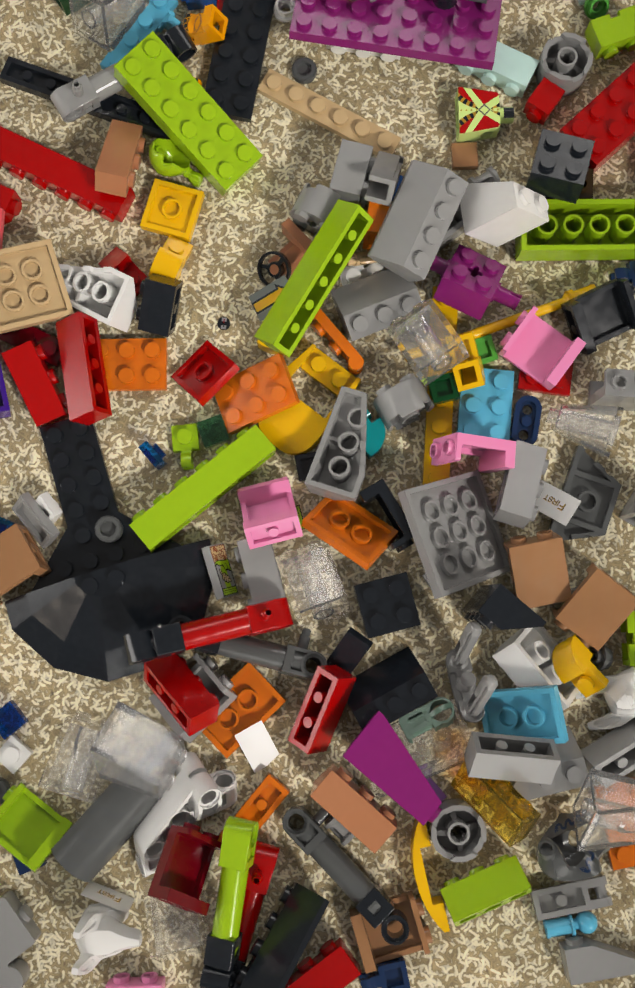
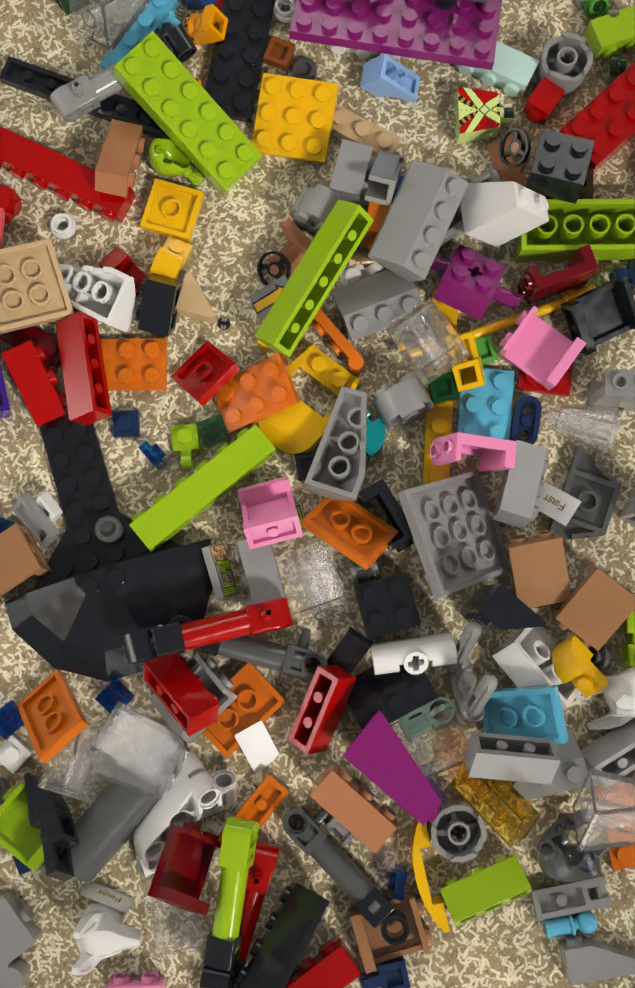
(52, 716): none -> orange plate
(58, 830): none -> black slope
(59, 219): none -> white plate
(112, 693): none -> clear blue plate
(126, 424): none -> dark blue plate
(193, 302): none -> tan slope
(279, 53): none -> dark orange plate
(295, 118): none -> yellow plate
(372, 572): none -> light grey bush
(389, 78): none -> light blue arch
(397, 881): none -> clear blue plate
(436, 648): none -> white panel
(464, 156): medium nougat tile -> none
(511, 155): none -> piece
(579, 272): none -> dark red panel
(617, 64): none -> clear green plate

